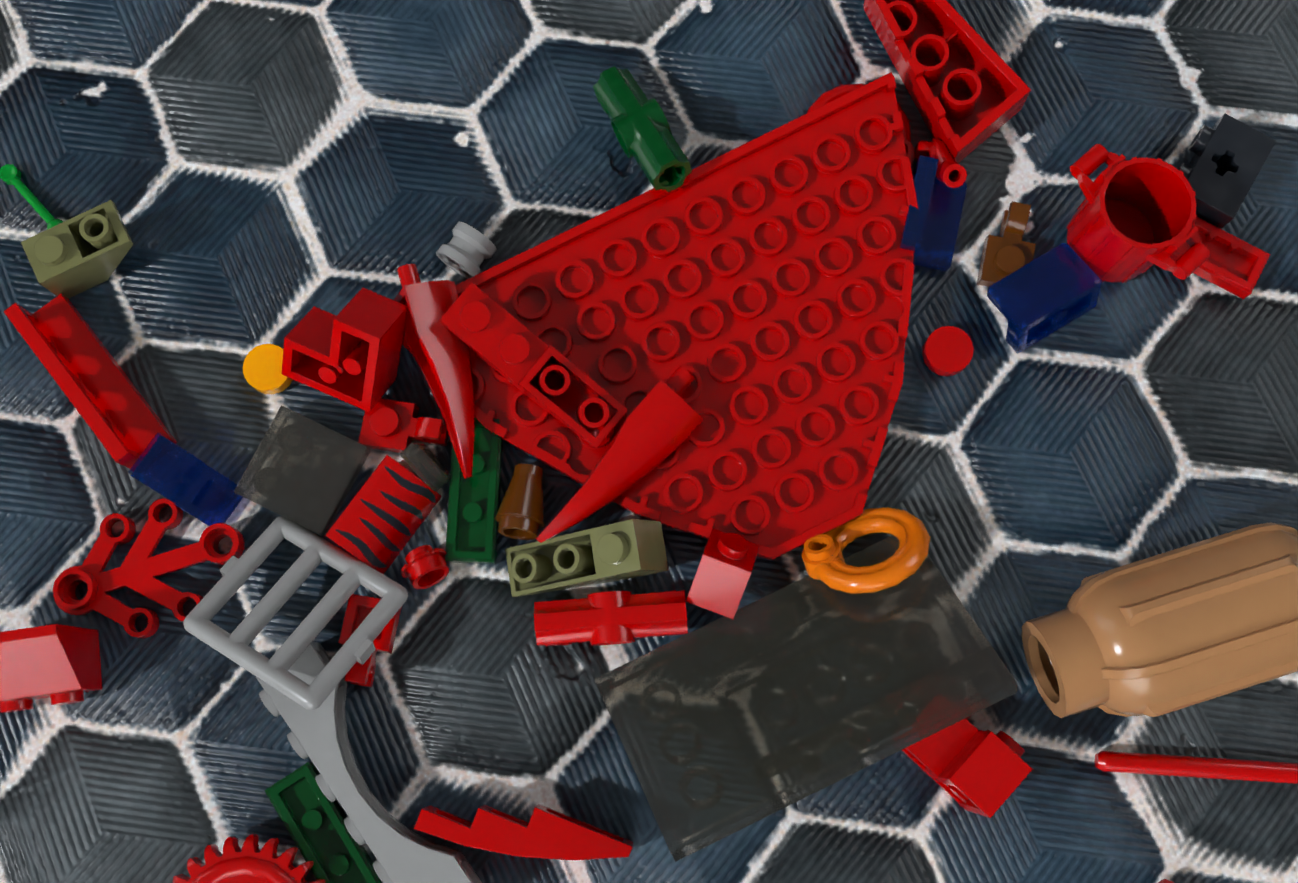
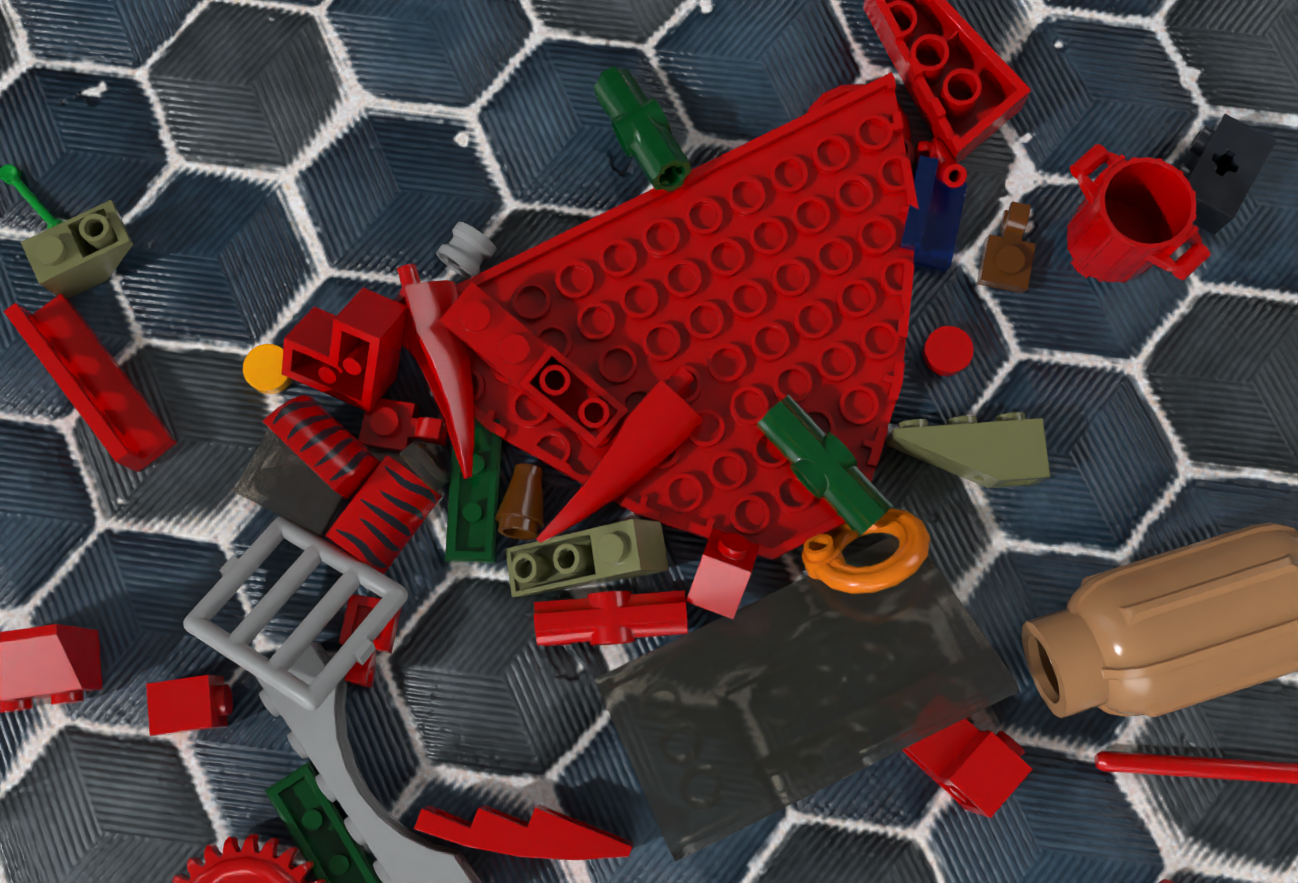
(140, 569): red plant -> none
(186, 481): clear blue slope -> none
(188, 704): none -> red brick
(322, 444): none -> red brick
(425, 566): red plate -> none
(824, 465): none -> dark green piece
(987, 453): none -> olive slope
(1045, 296): clear blue panel -> none
(1232, 261): red plate -> none

